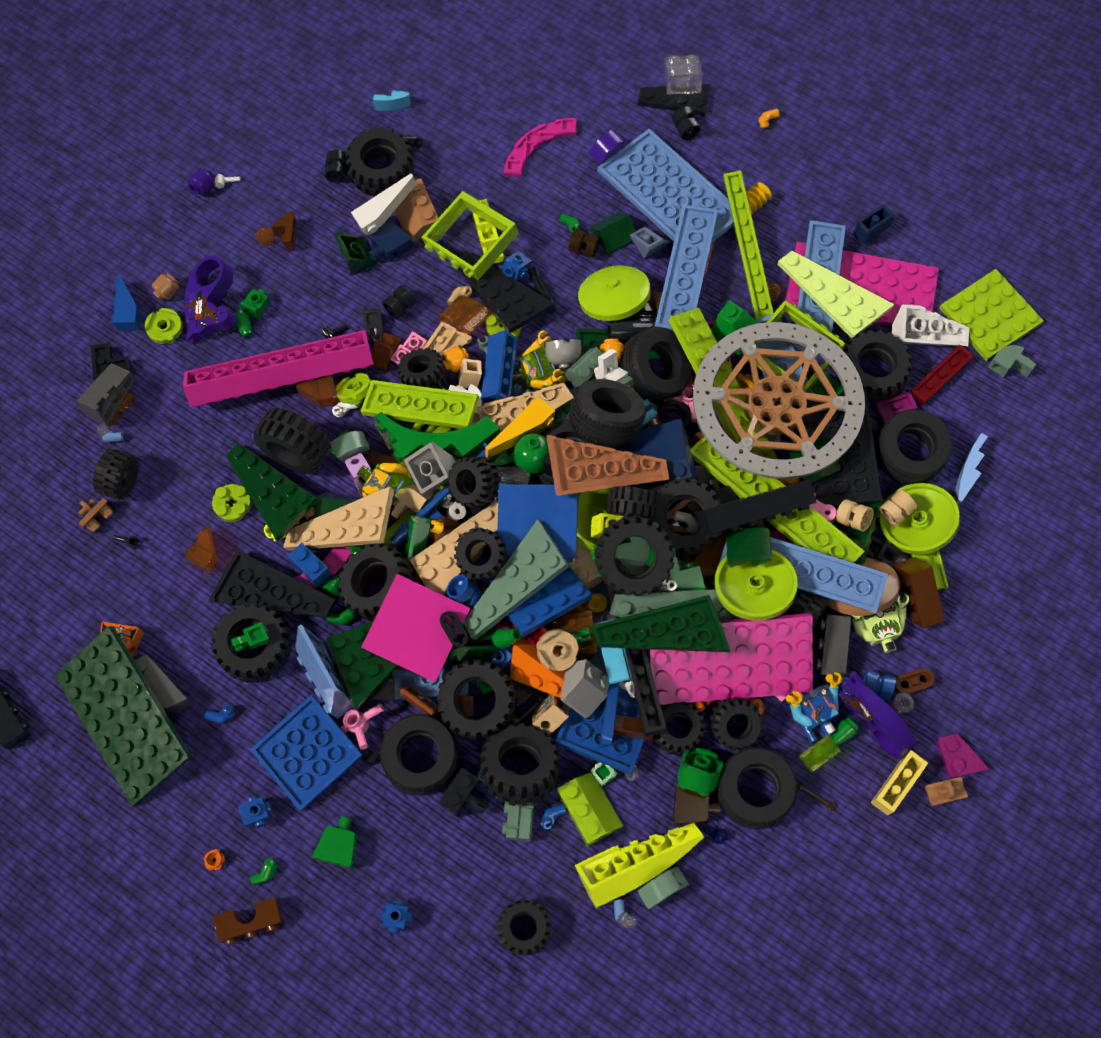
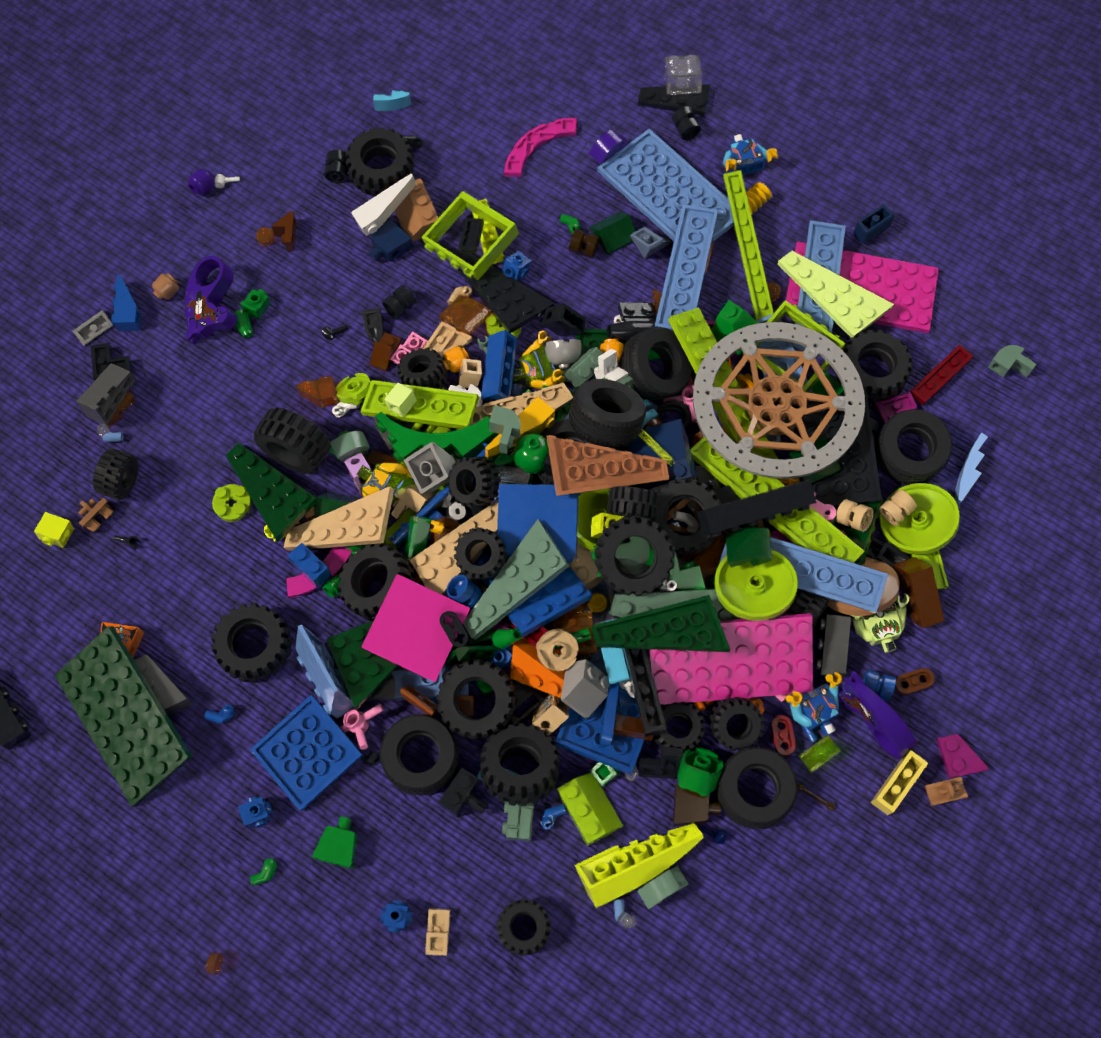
(54, 530): none -> neon yellow head
(93, 328): none -> light grey slope
(166, 335): lime plate -> none
(204, 552): clear orange slope -> none
(214, 963): none -> clear orange tile
(220, 858): orange plate -> none
(253, 581): black wing -> none
(254, 637): green plate -> none
(267, 917): reddish brown arch -> none
(277, 368): dark pink brick -> none
(342, 619): green arm -> none
(354, 252): dark green slope -> none
(400, 399): none -> yellowish green brick
(438, 931): none -> tan slope
(471, 235): none -> black plate
(506, 423): none -> sand green brick
(541, 286): black axle -> none
(563, 320): none -> black torso
(614, 293): lime dish -> none
(652, 443): none -> neon yellow piece
(664, 767): none -> black plate
(747, 156): none -> torso
(763, 120): light orange arm -> none
(783, 736): none -> dark red plate
(844, 731): green cone -> none
(903, 703): clear cone -> none
(922, 327): white wedge -> none
(993, 313): lime plate -> none

